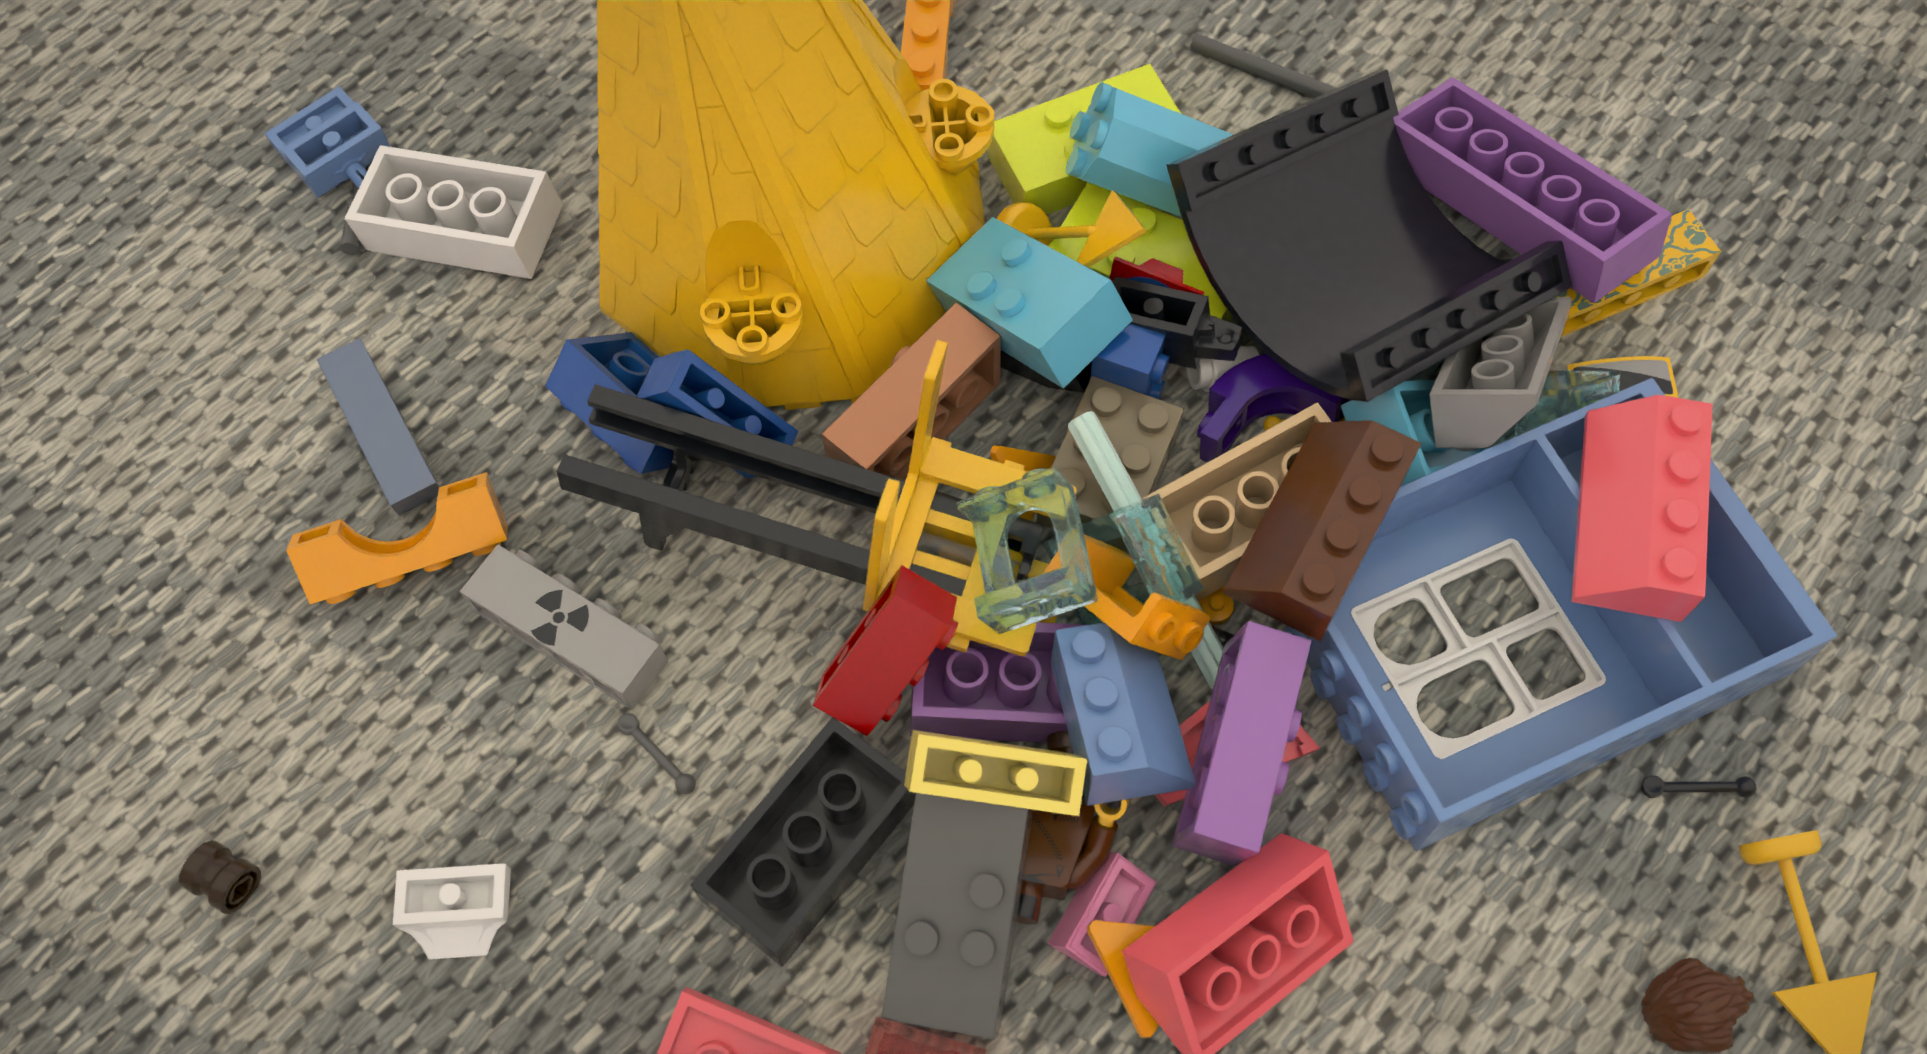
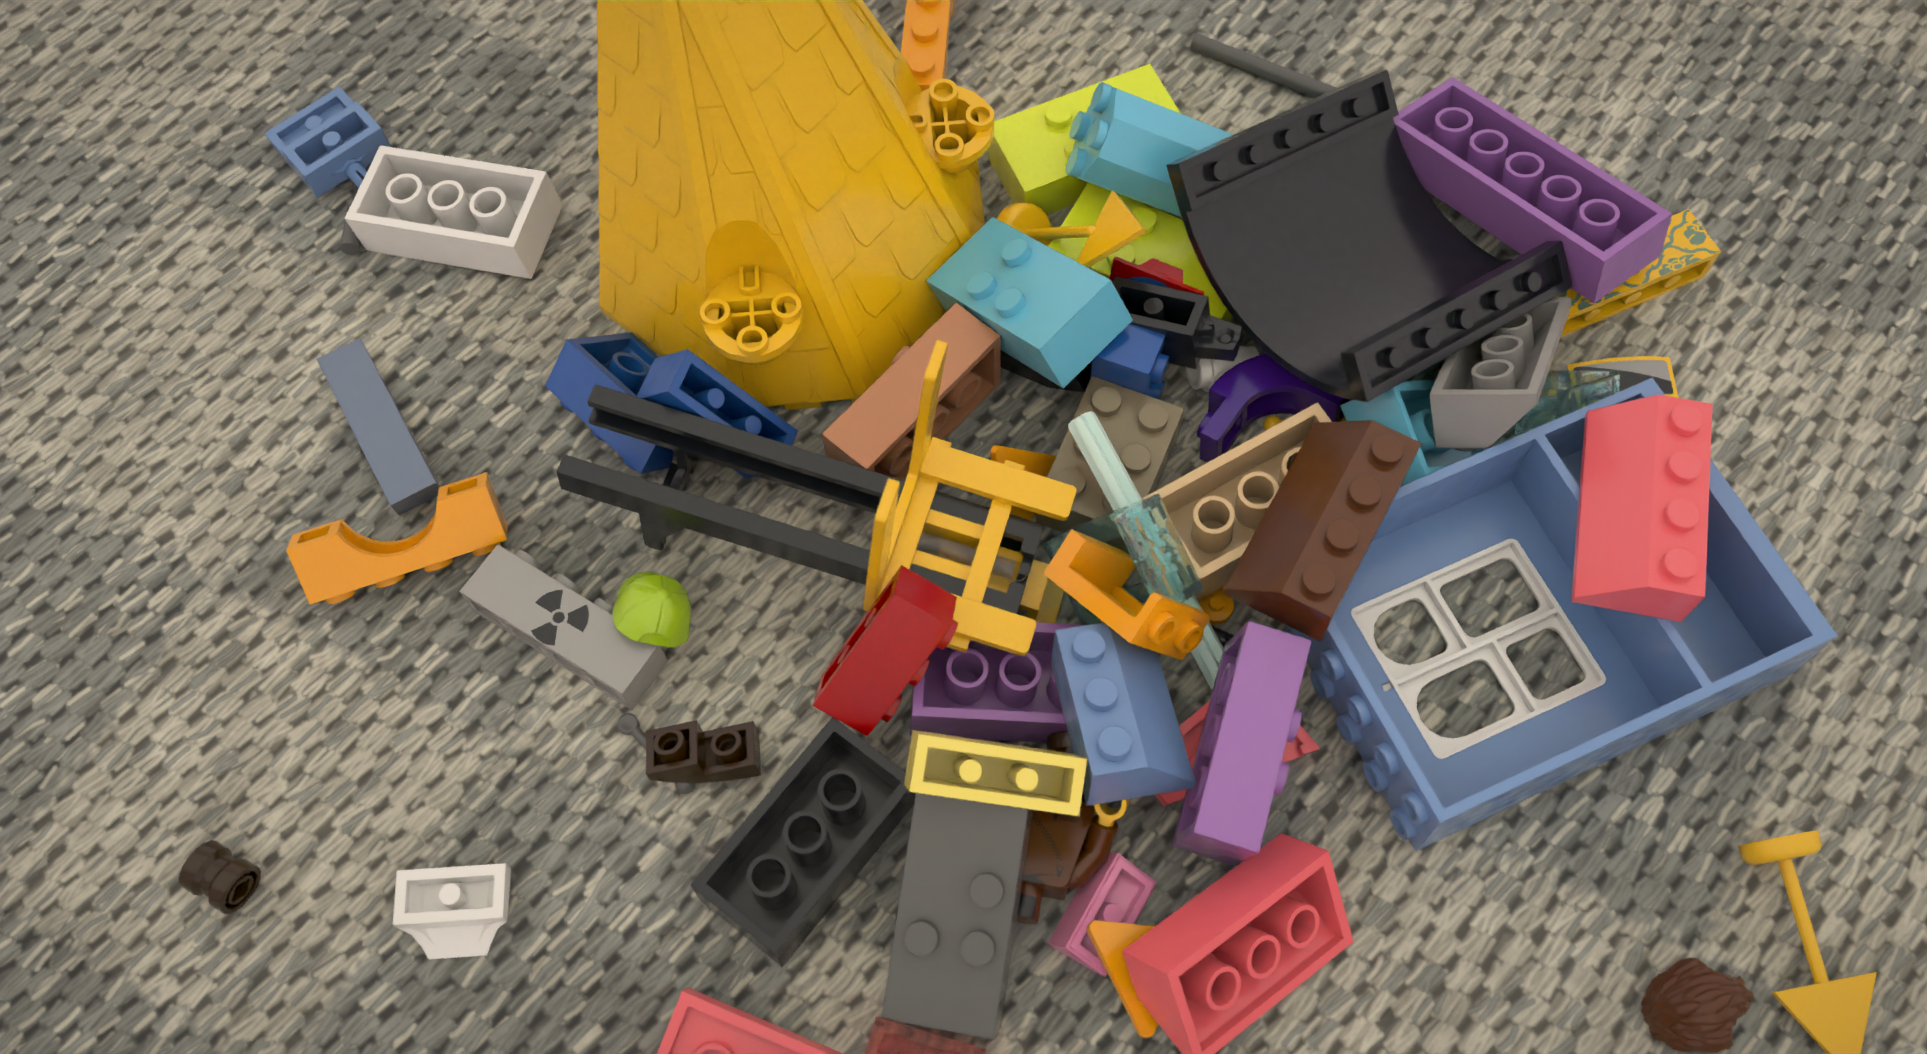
(653, 610): none -> lime piece
(692, 756): none -> dark brown slope
(992, 512): clear light blue panel -> none
(1654, 786): black hinge -> none

